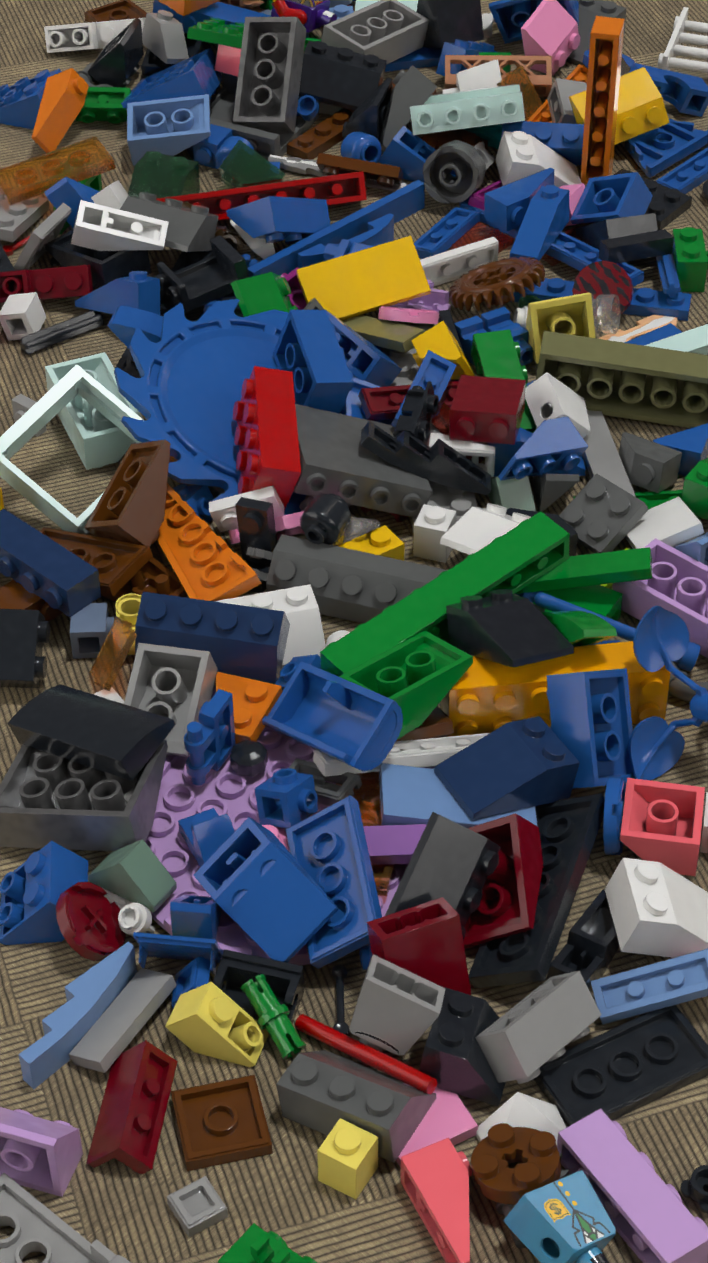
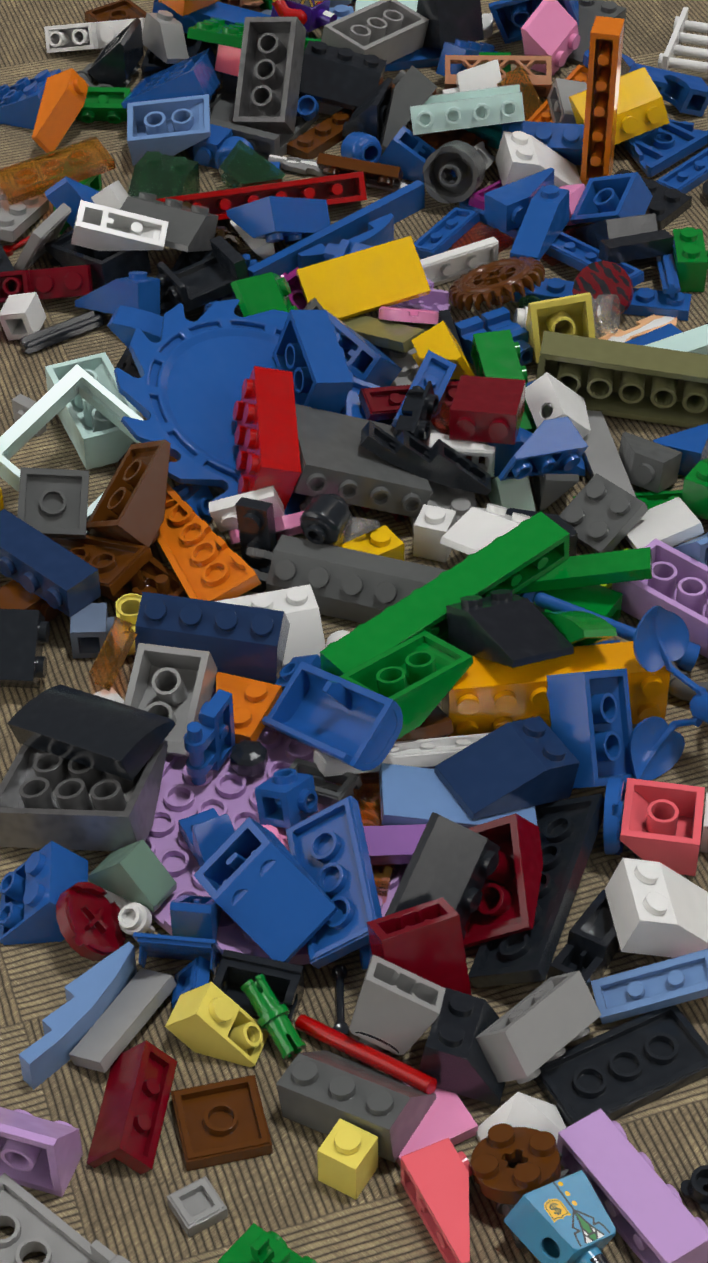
(54, 501): none -> dark grey plate

